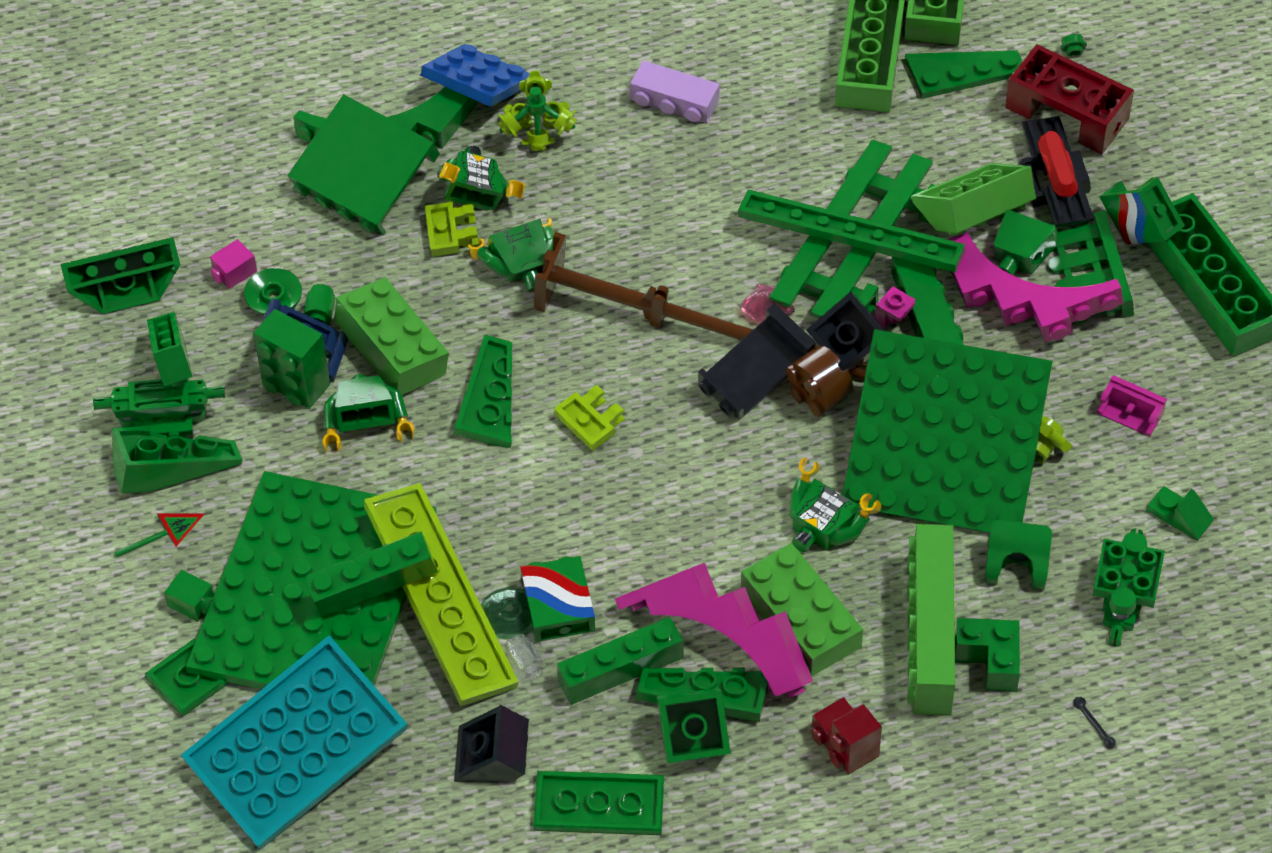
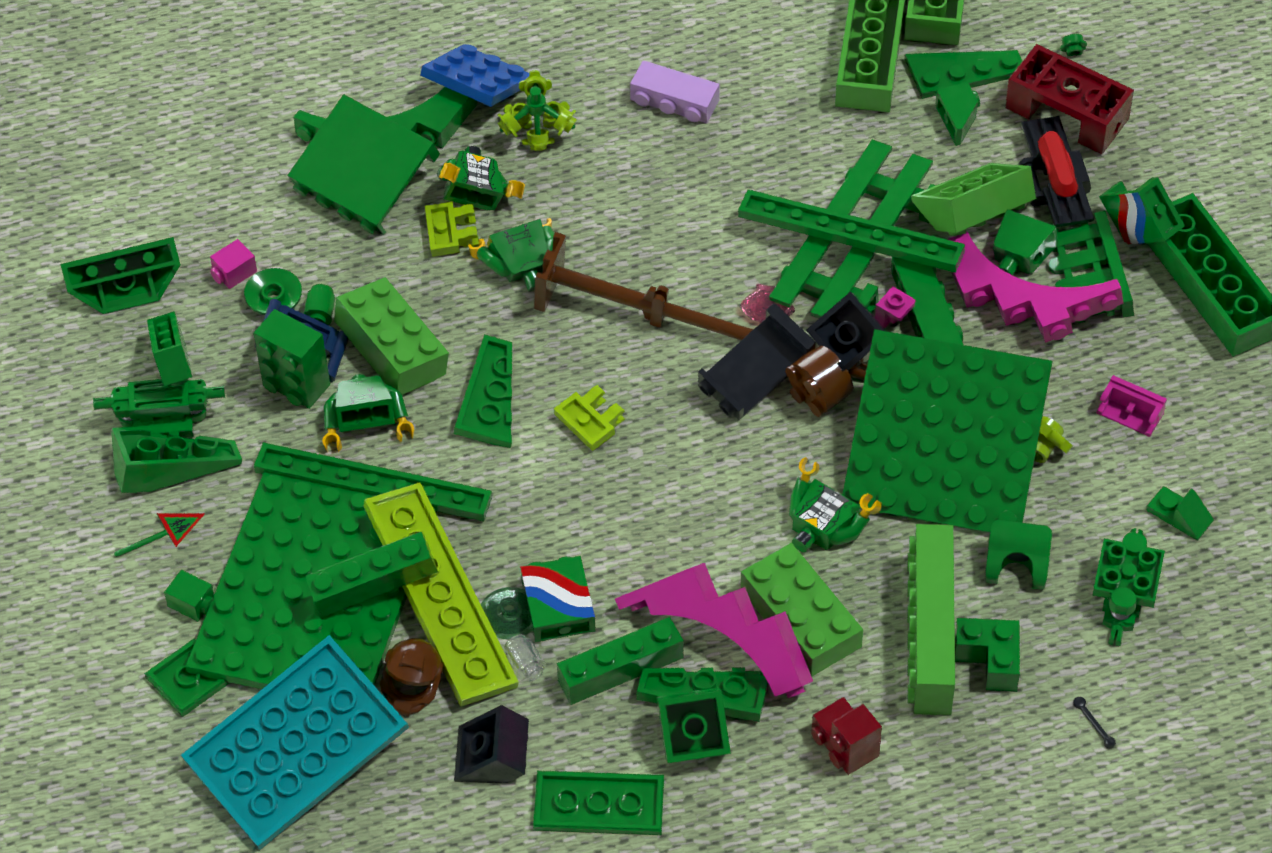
(414, 664): none -> reddish brown helmet
(443, 495): none -> green plate
(957, 109): none -> green slope

